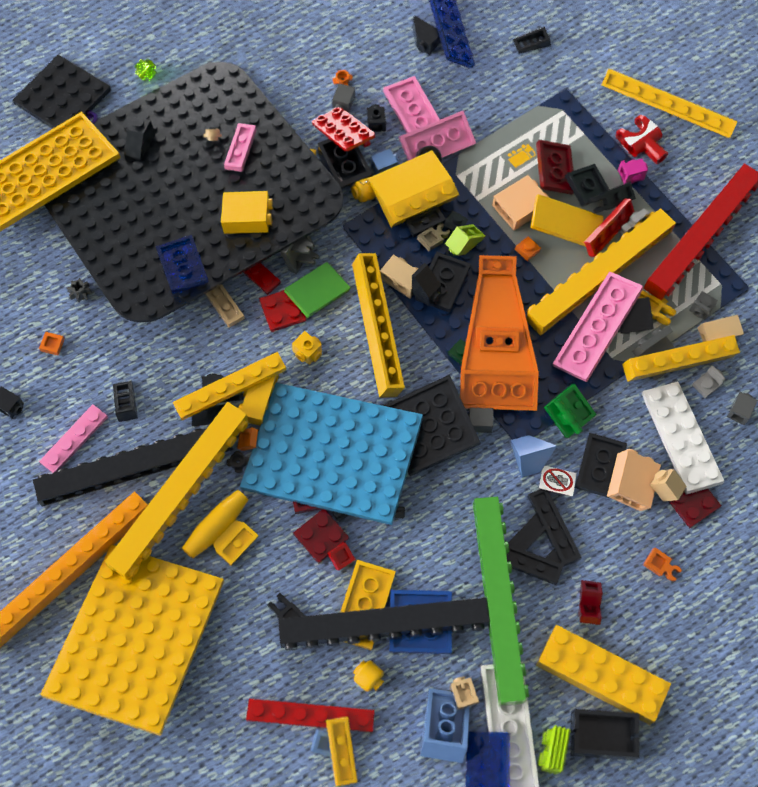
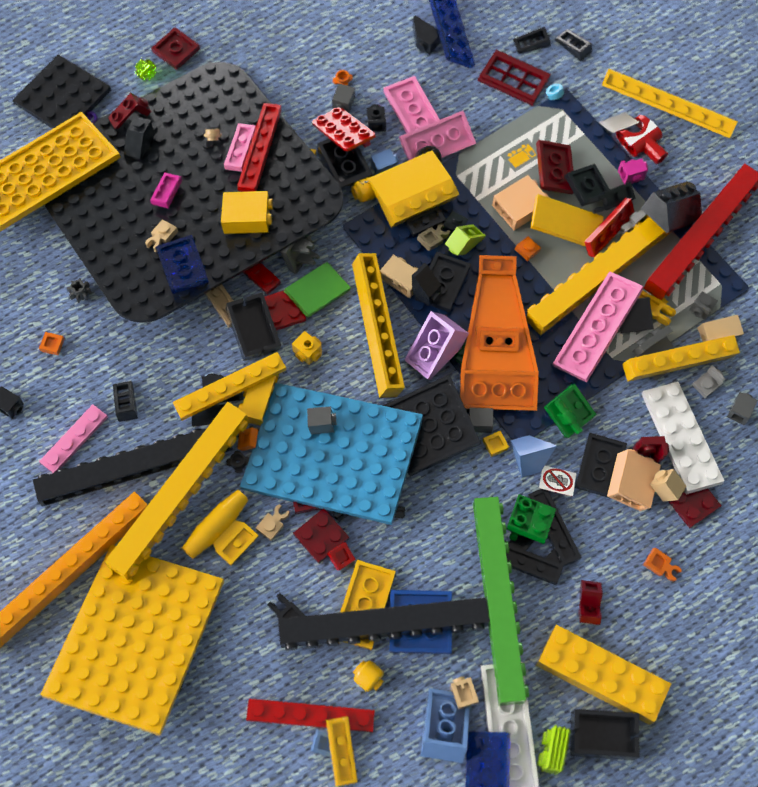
(127, 107): none -> dark red bracket
(161, 234): none -> tan plate
(166, 190): none -> dark pink plate
(175, 48): none -> dark red plate
(253, 326): none -> black piece
(259, 148): none -> red plate
(271, 525): none -> tan plate
(321, 420): none -> dark grey brick
(435, 344): none -> lavender slope
(495, 443): none -> yellow plate
(508, 89): none -> dark red piece
(530, 519): none -> green plate
(555, 91): none -> medium azure tile
(580, 52): none -> black slope
(618, 122): none -> light grey sticker
(652, 446): none -> dark red bracket
(674, 206): none -> black slope

